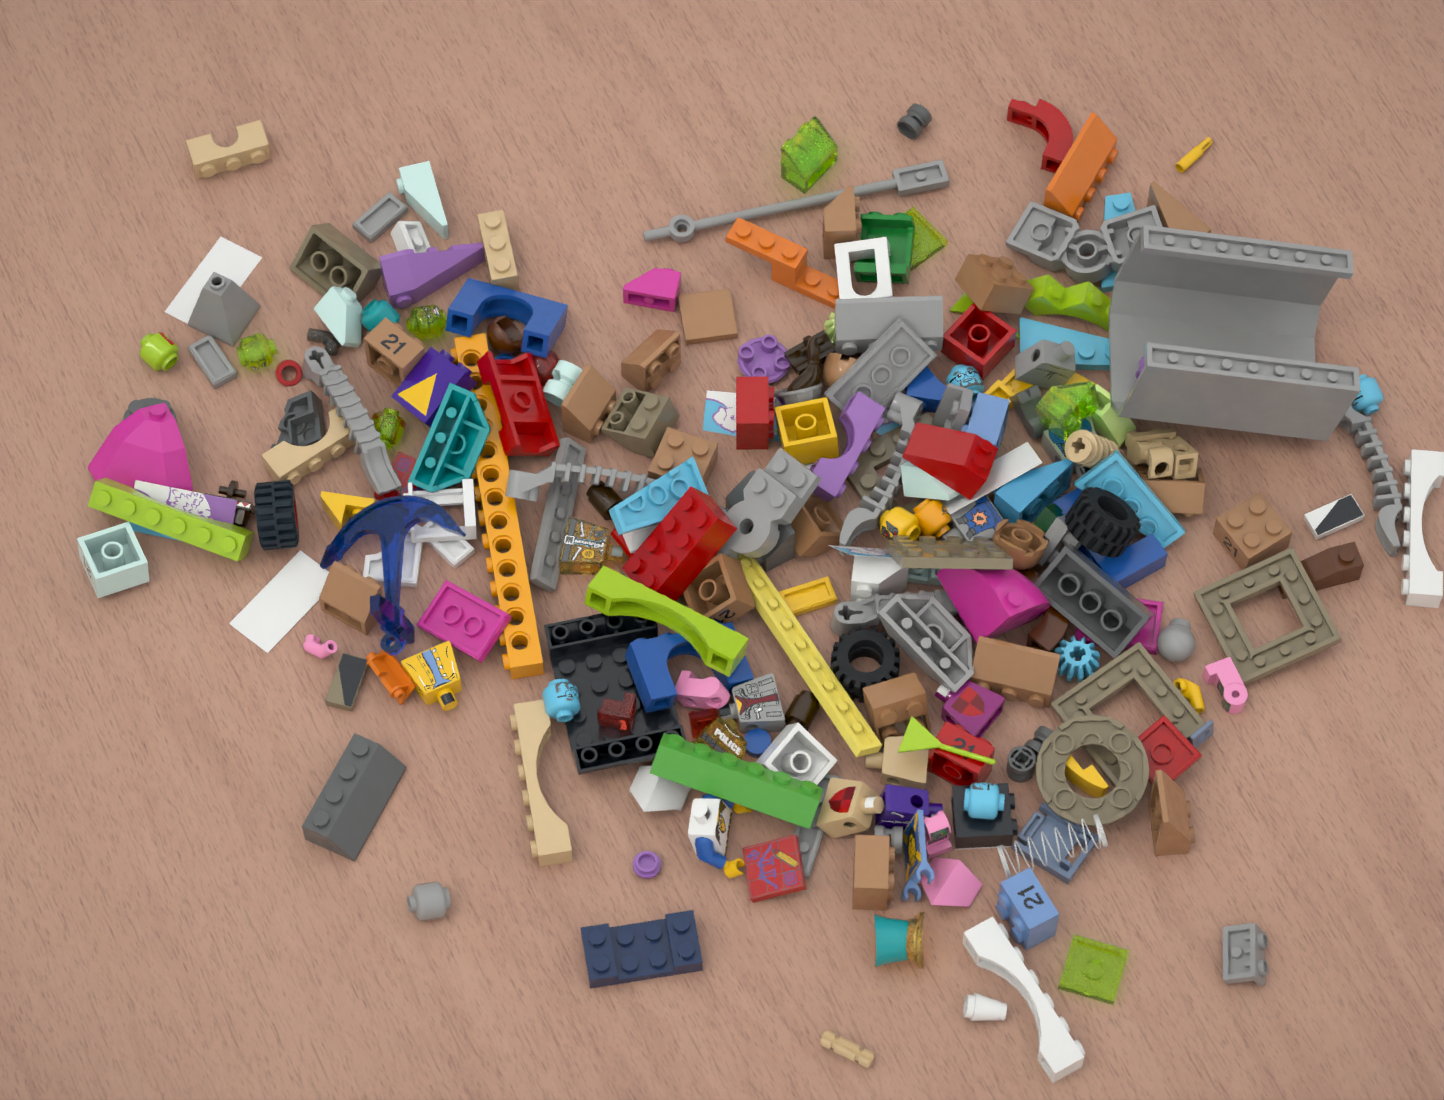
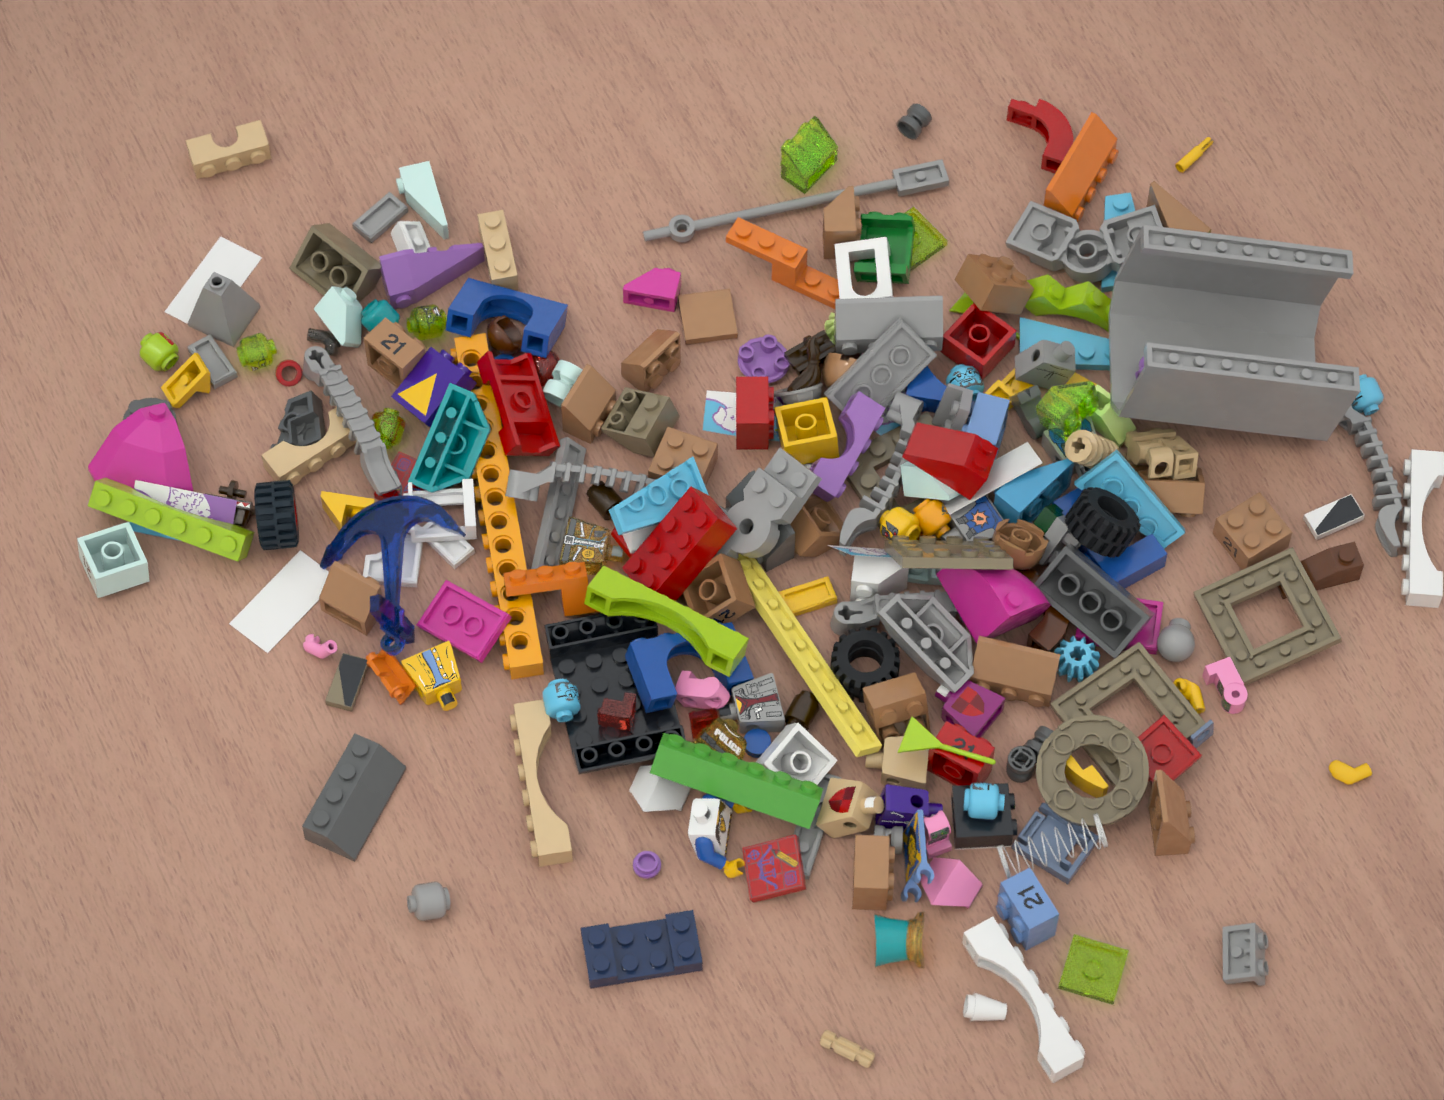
(187, 380): none -> yellow slope
(569, 578): none -> orange bracket
(1348, 774): none -> yellow arm

